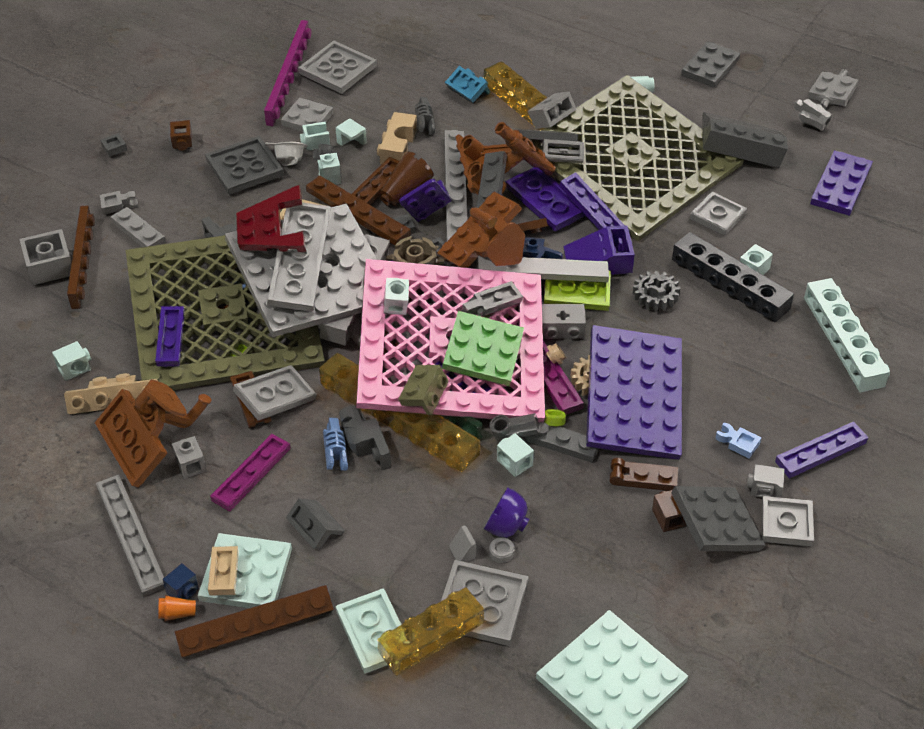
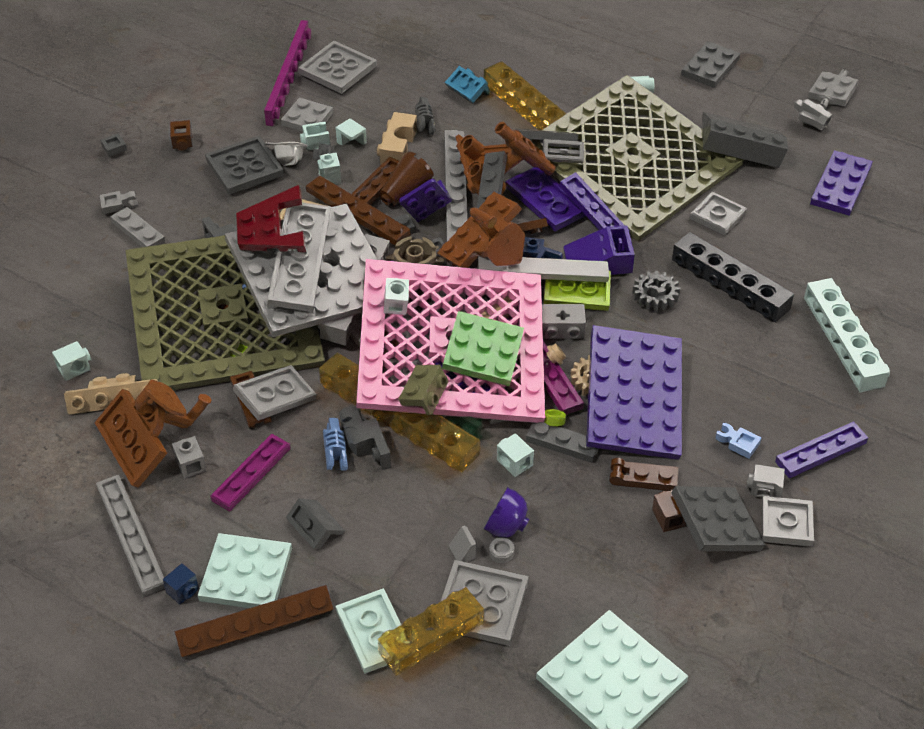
(46, 256): light grey brick -> none
(80, 260): reddish brown plate -> none
(170, 336): dark purple plate -> none
(175, 608): orange cone -> none
(223, 570): tan plate -> none
(493, 299): hinge -> none
(523, 426): dark grey piece -> none
(552, 110): light grey brick -> none
(757, 259): light aqua brick -> none

